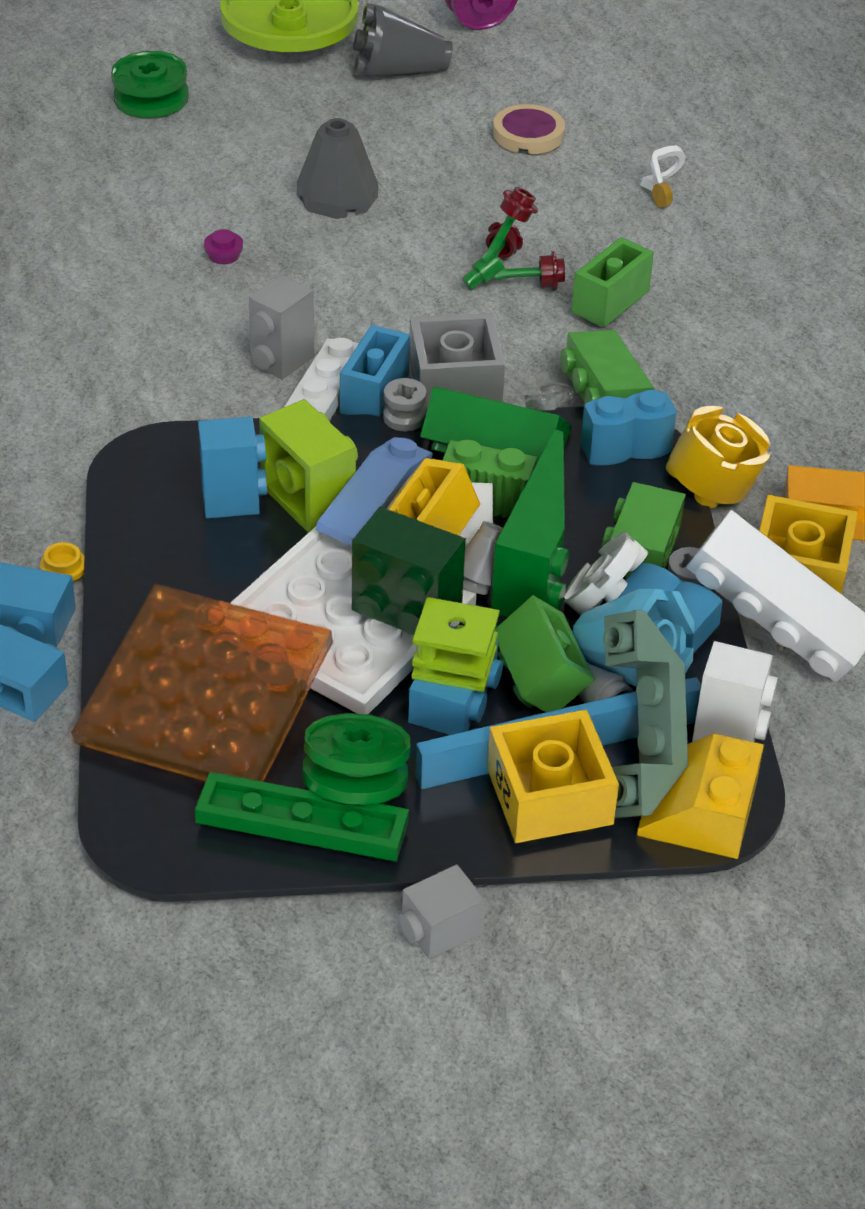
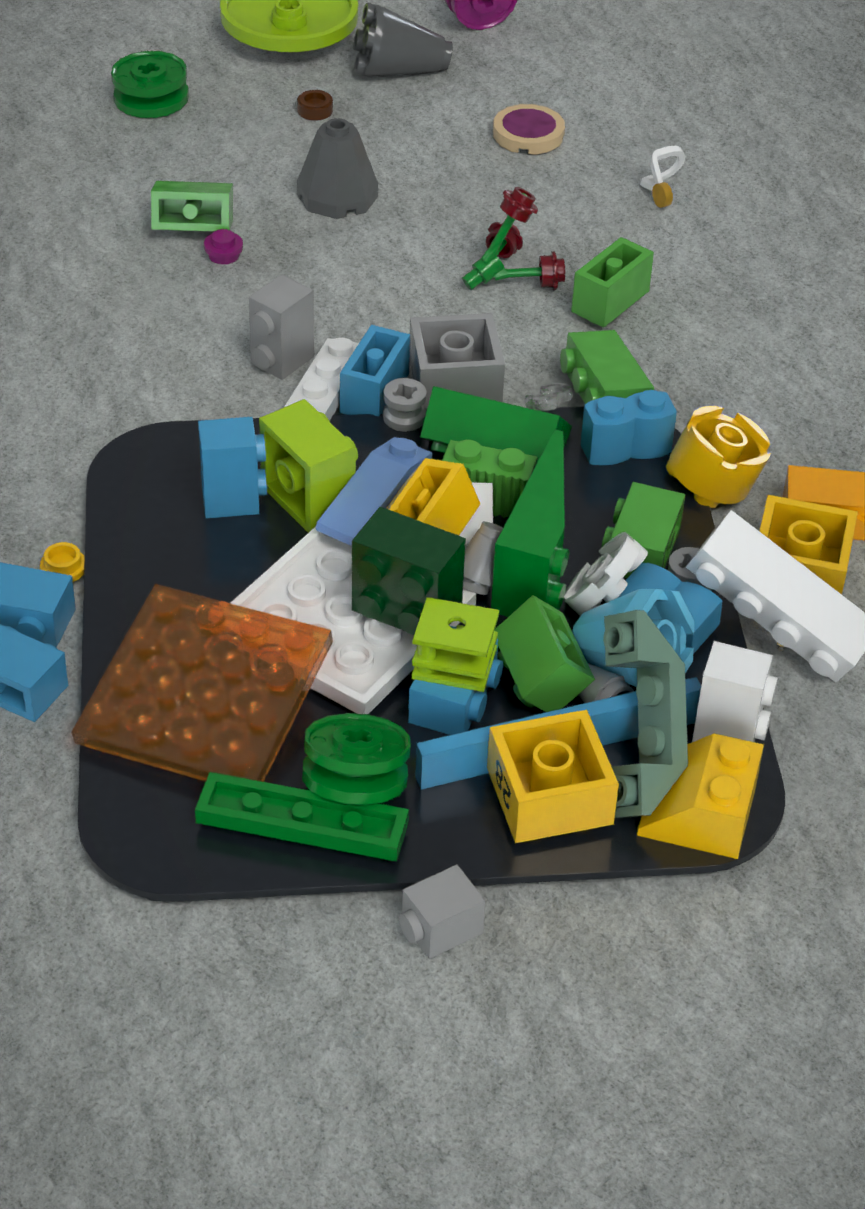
(191, 206): none -> bright green brick
(315, 105): none -> reddish brown tile

